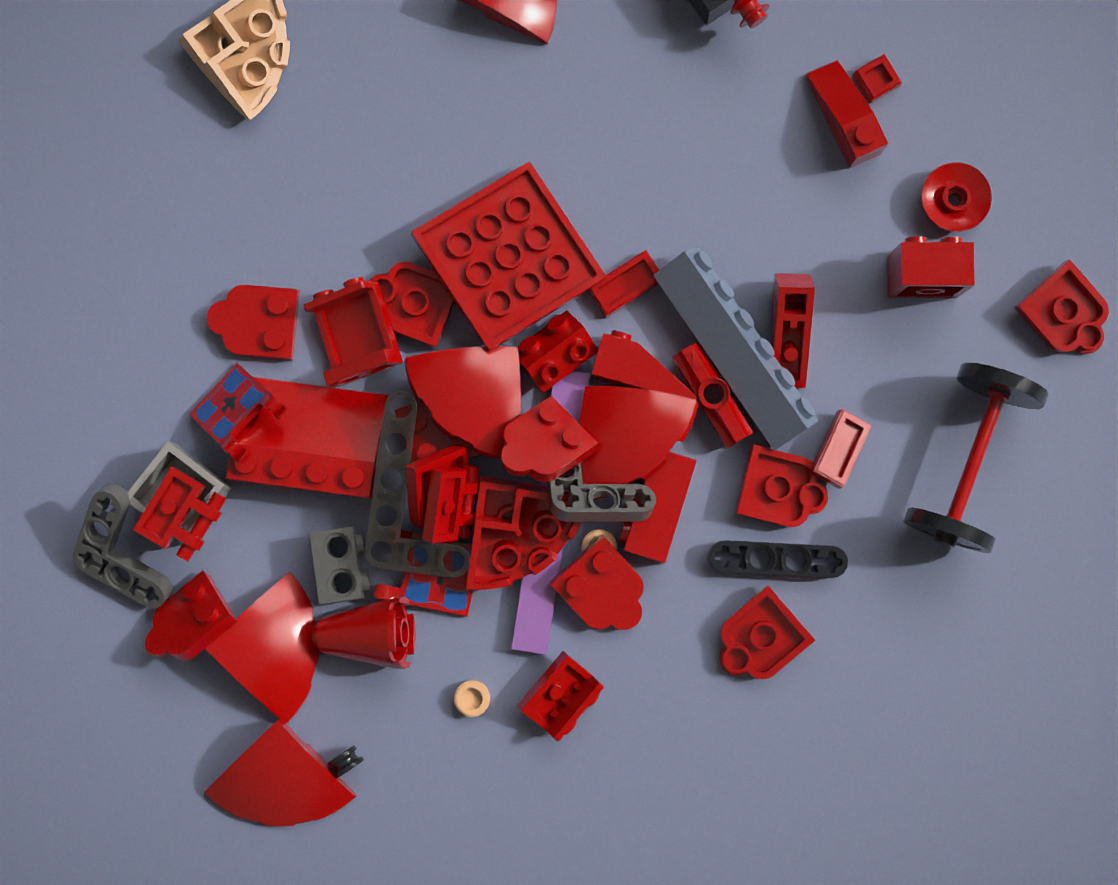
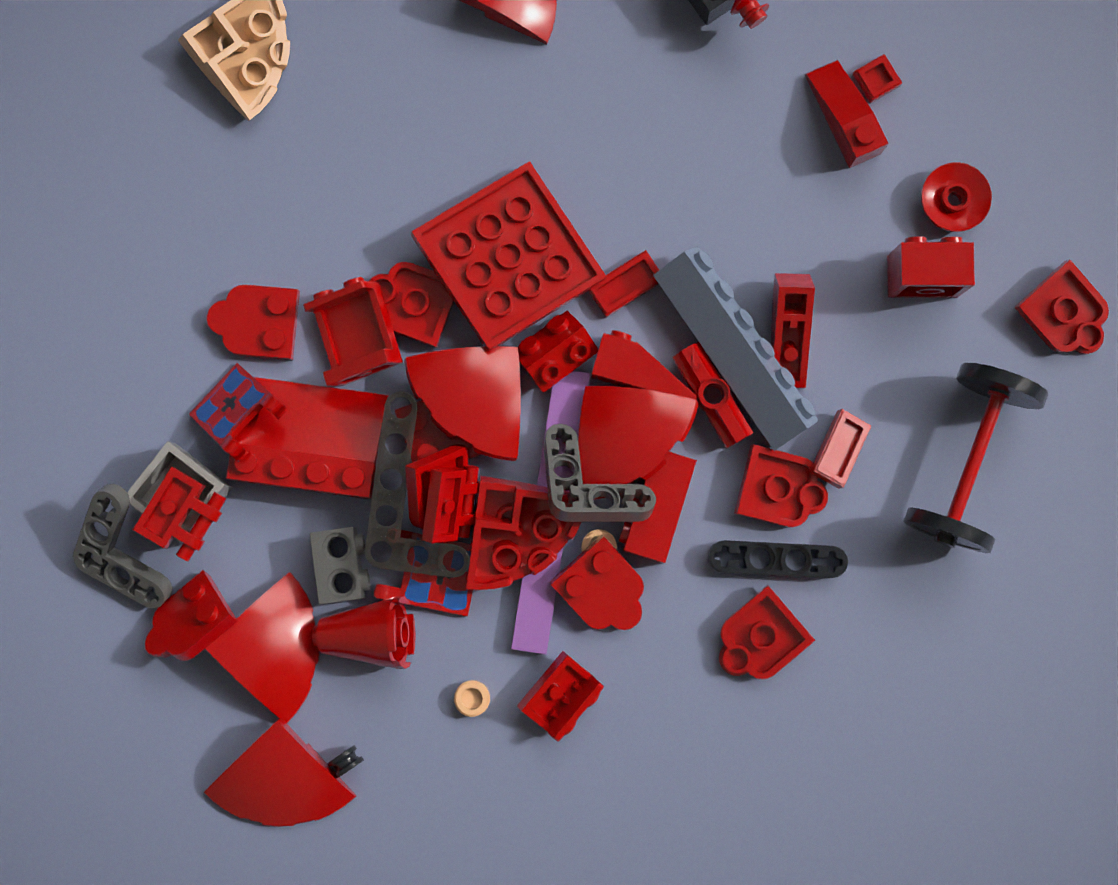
(545, 442): red plate -> none

